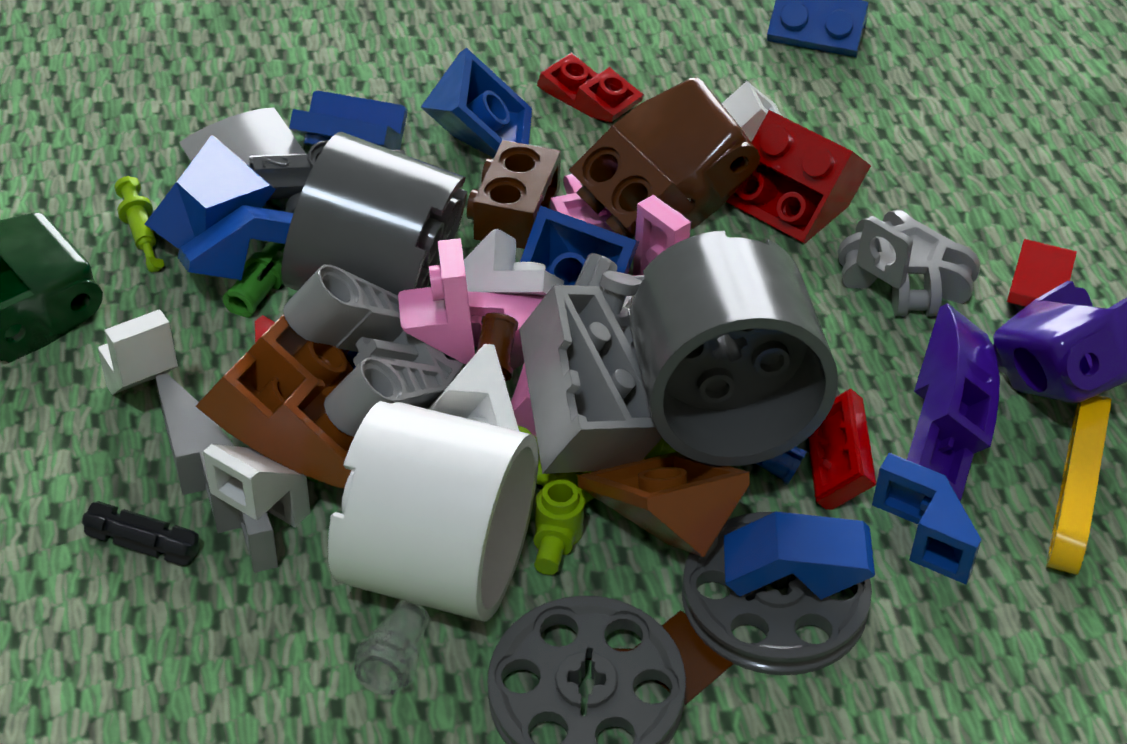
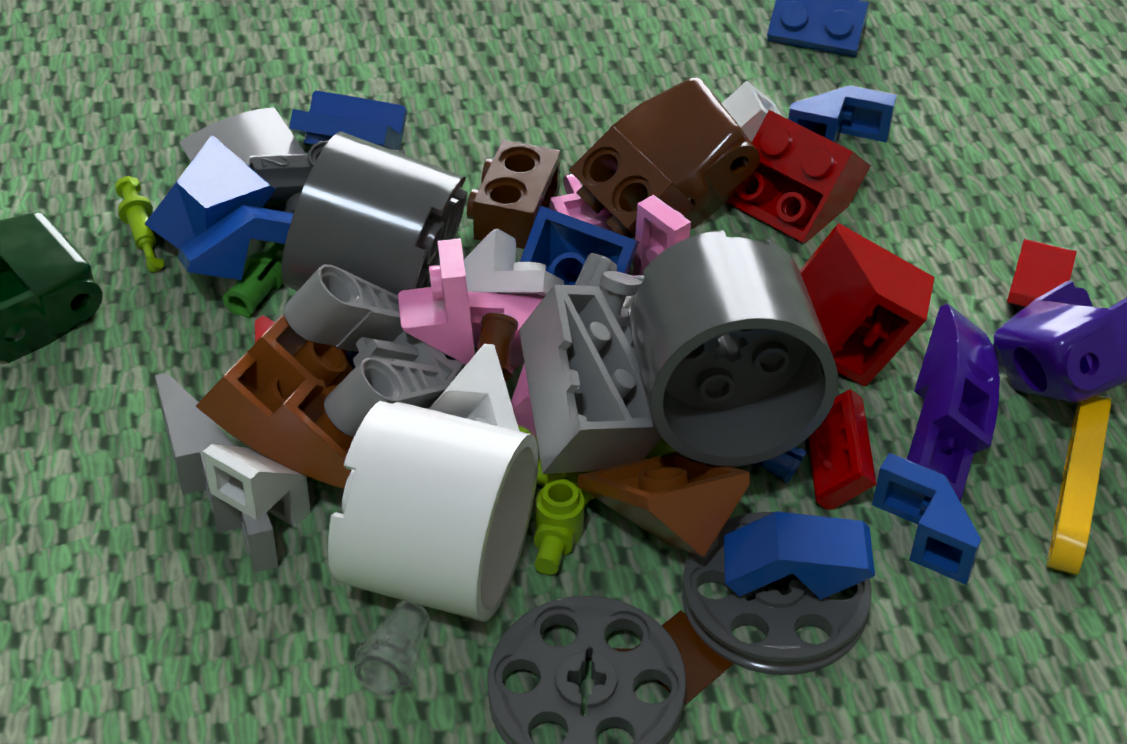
(137, 351): white slope -> none
(141, 533): black axle -> none
(478, 106): blue slope -> none
(596, 95): red slope -> none
(848, 112): none -> blue slope
(865, 301): none -> red slope
(905, 247): light grey piece -> none

